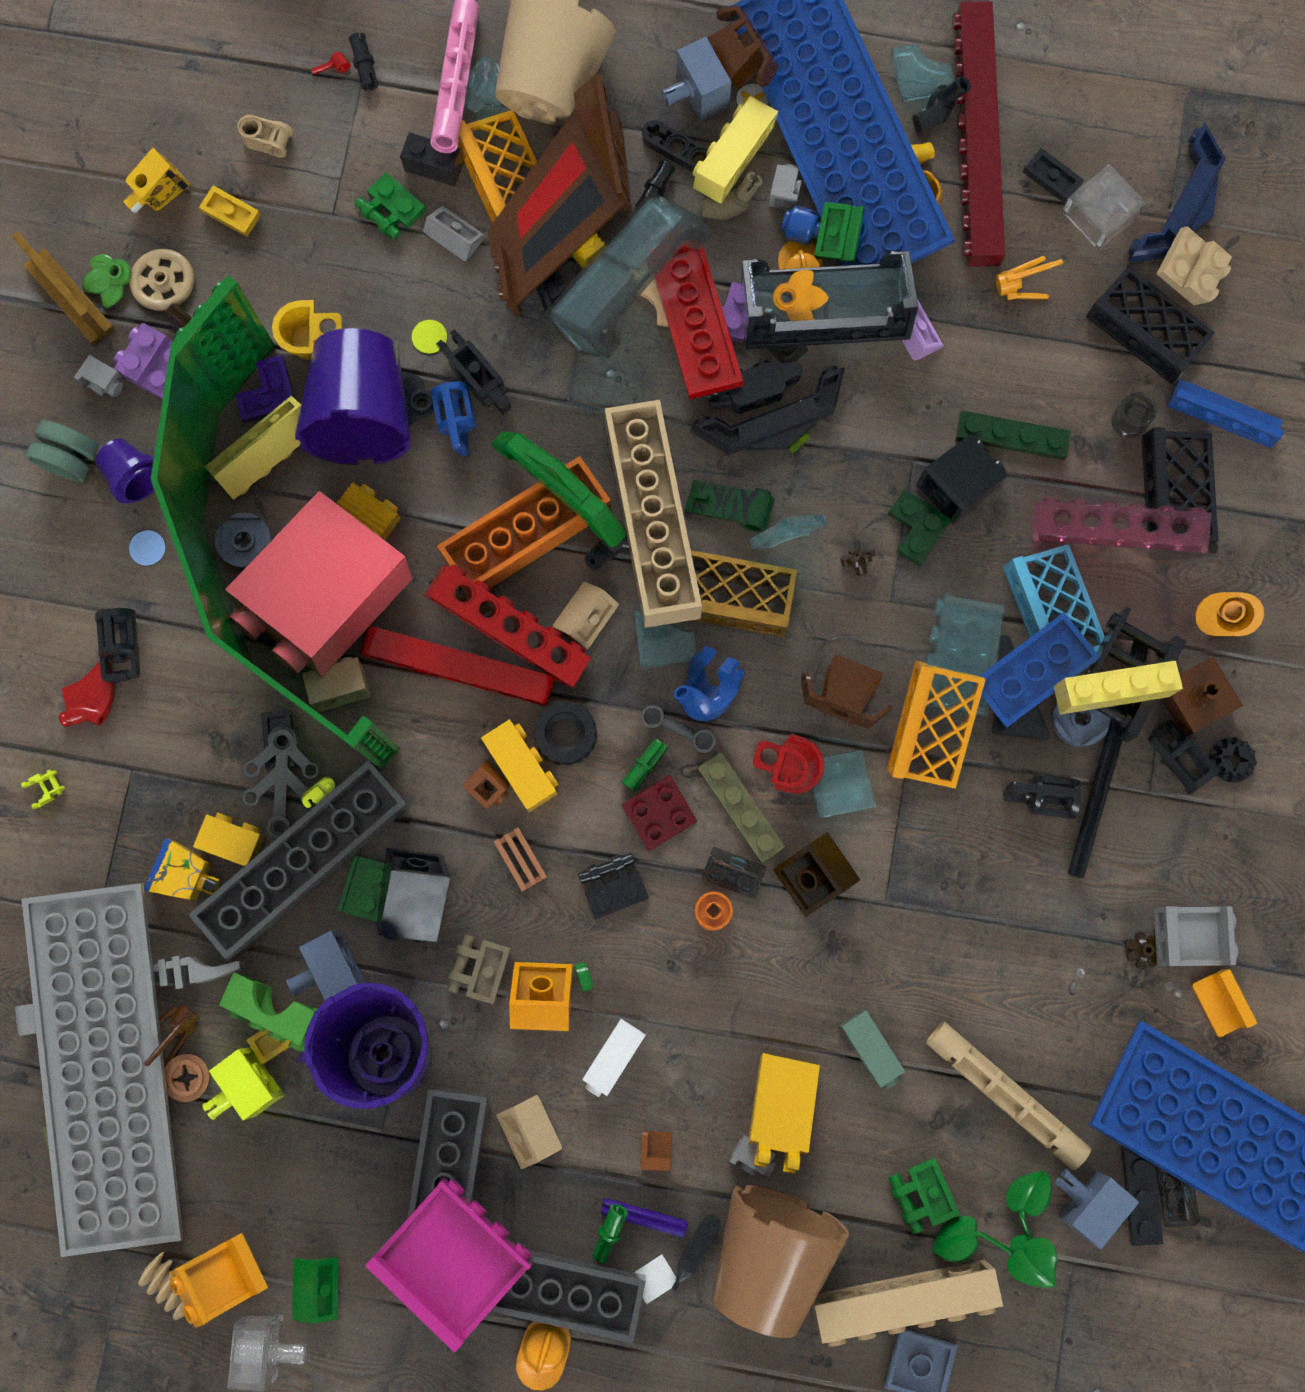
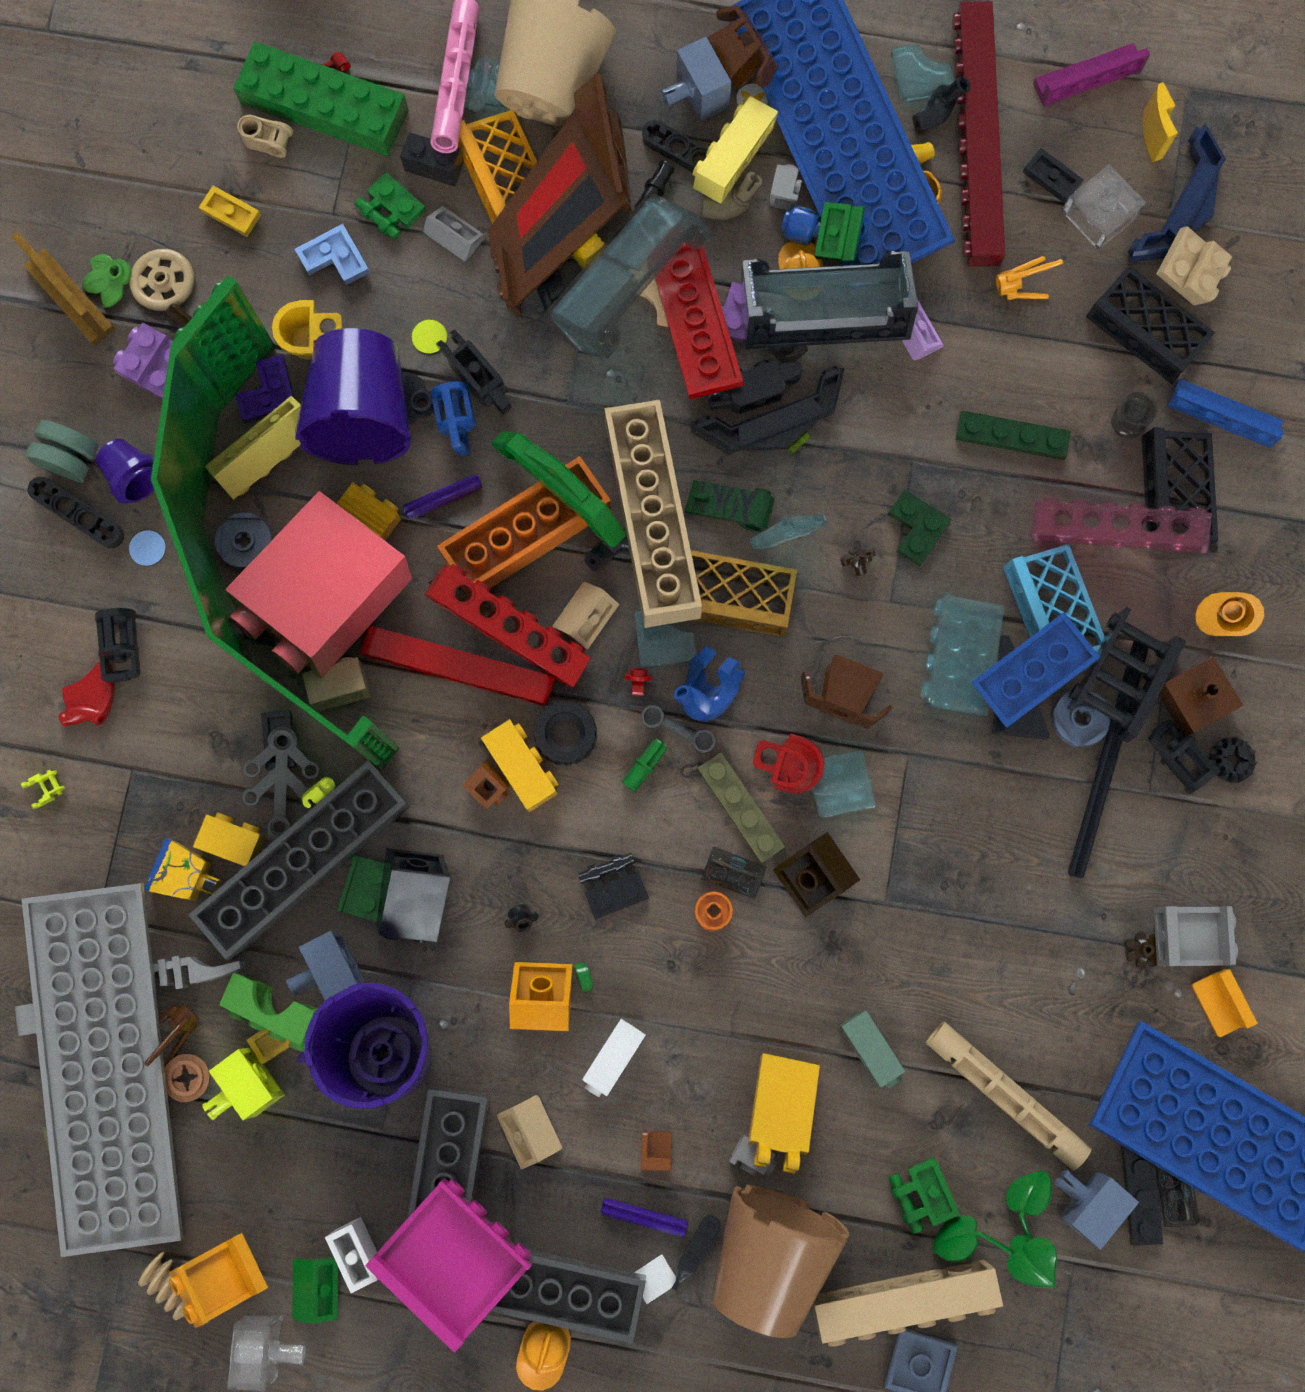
(76, 511): none -> black beam
(99, 378): light grey brick -> none
(154, 182): yellow torso -> none
(321, 98): none -> green brick
(334, 248): none -> light blue plate
(352, 1251): none -> white brick
(363, 61): black pin -> none
(442, 496): none -> dark purple axle
(487, 971): dark tan plate -> none
(508, 838): nougat tile -> none
(521, 918): none -> black plate
(609, 1232): green axle -> none
(638, 676): none -> red plate
(659, 813): dark red hinge -> none
(804, 296): light orange plate -> none
(911, 720): light orange fence -> none
(961, 478): black slope -> none
(1035, 798): black piece -> none
(1090, 73): none -> magenta fence
(1117, 687): light yellow brick -> none
(1157, 125): none -> yellow slope

